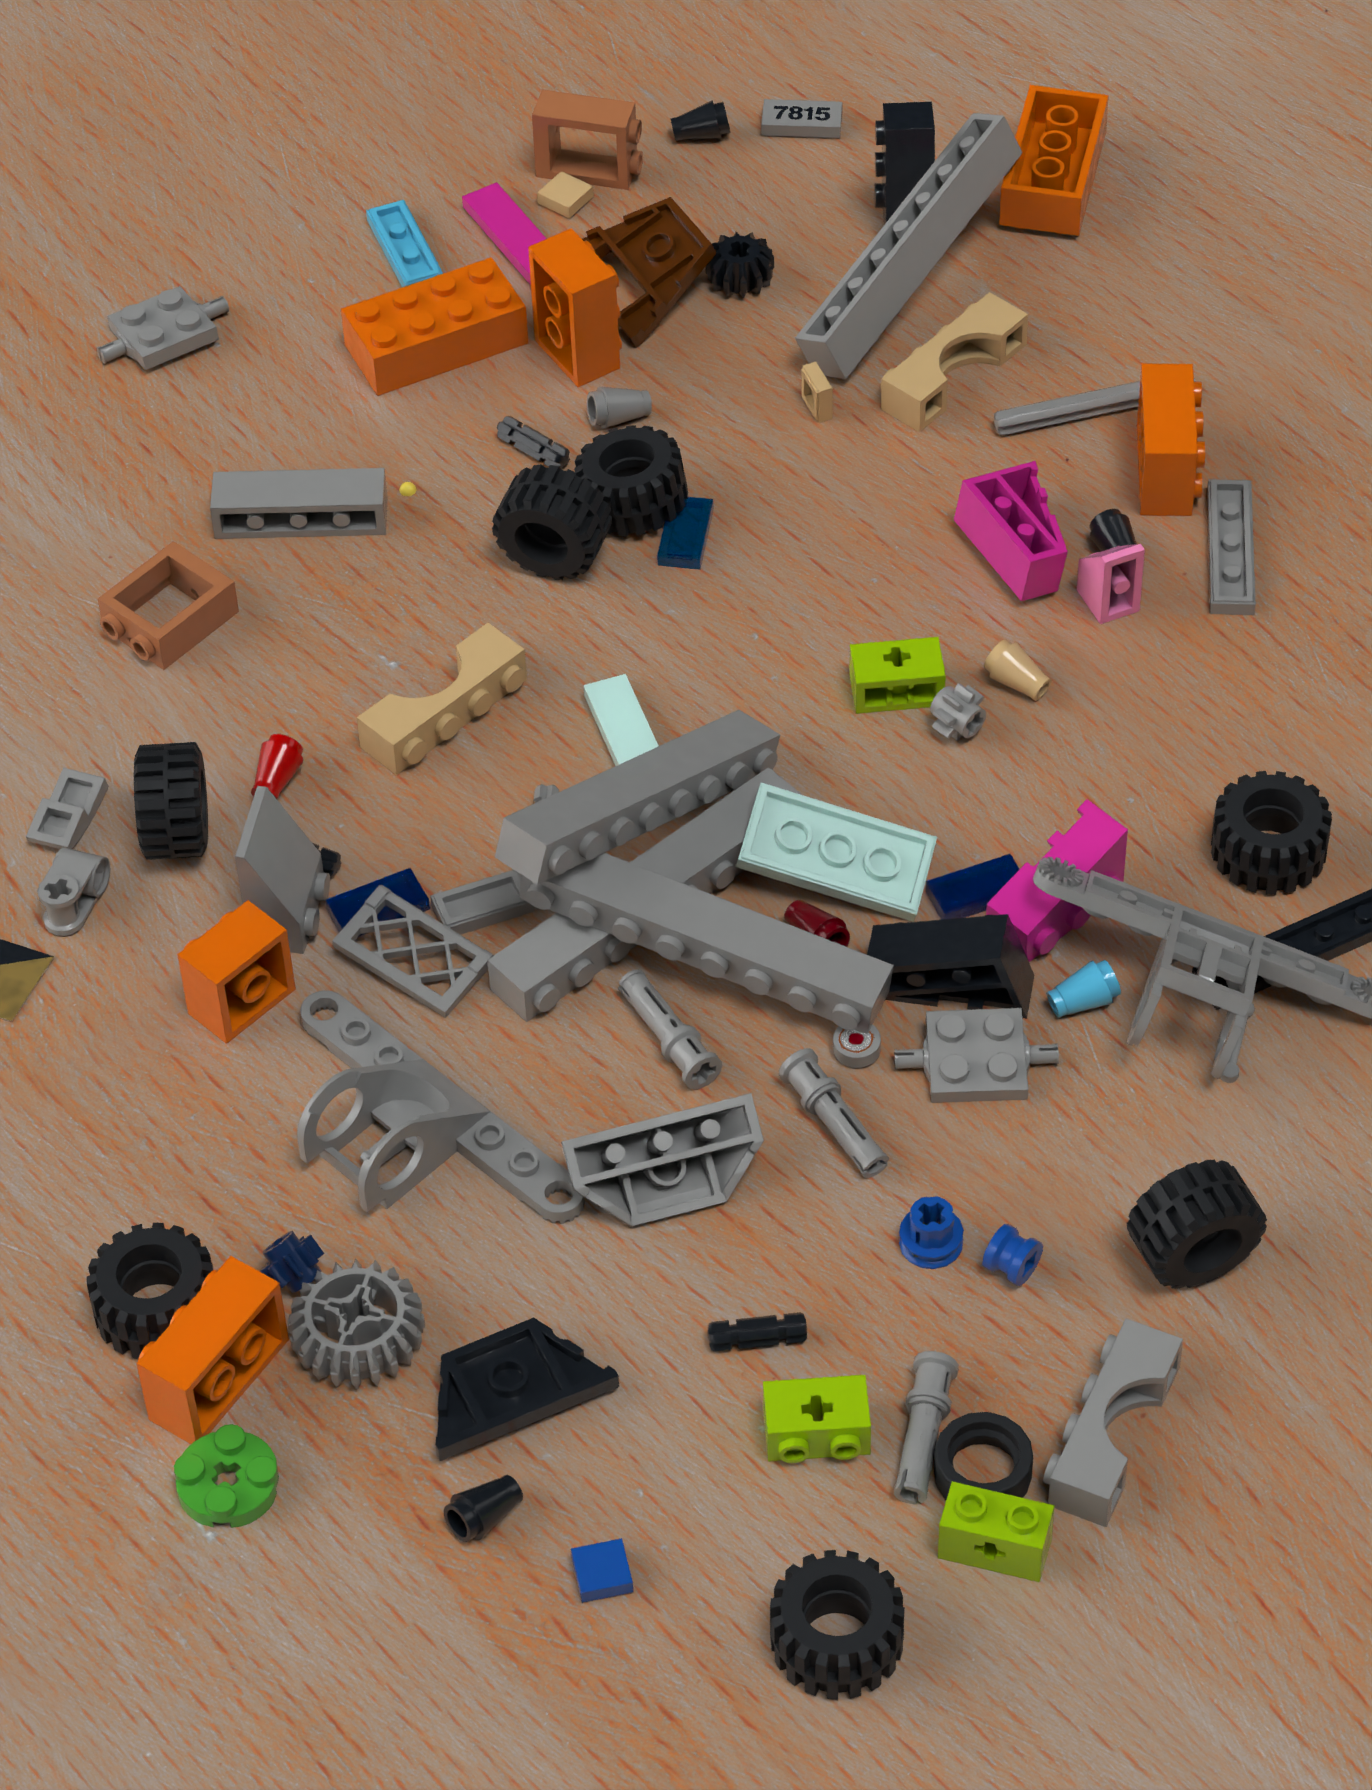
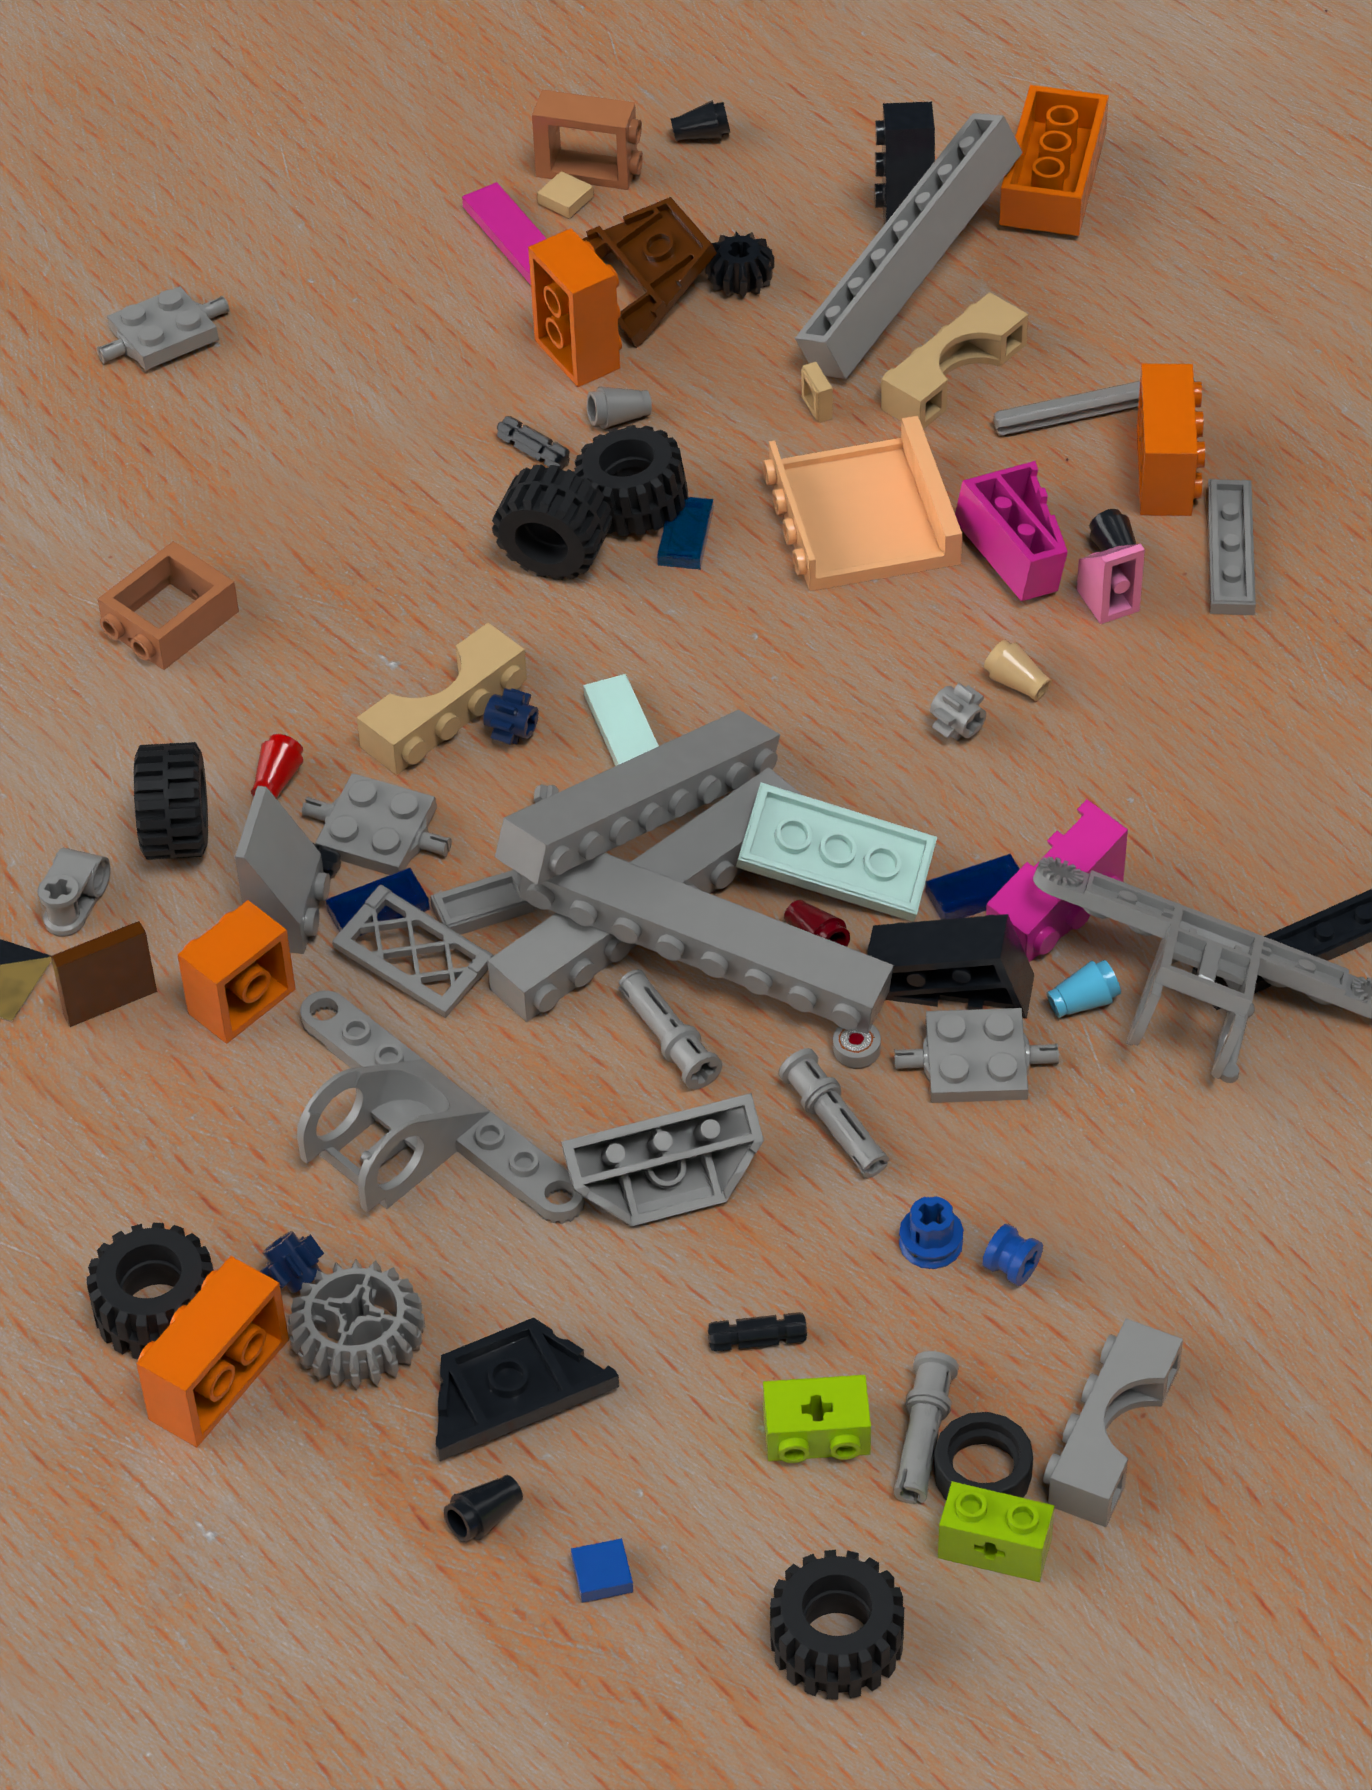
(69, 810): light grey slope -> none
(104, 973): none -> reddish brown tile
(224, 1503): bright green plate -> none
(299, 503): light grey brick -> none
(377, 824): none -> light grey plate
(403, 243): medium azure tile -> none
(407, 489): light yellow piece -> none
(434, 326): orange brick -> none
(511, 716): none -> dark blue gear
(801, 118): light grey tile -> none
(865, 510): none -> light nougat panel
(896, 674): lime brick -> none
(1196, 1224): black tyre -> none
(1263, 858): black tyre -> none

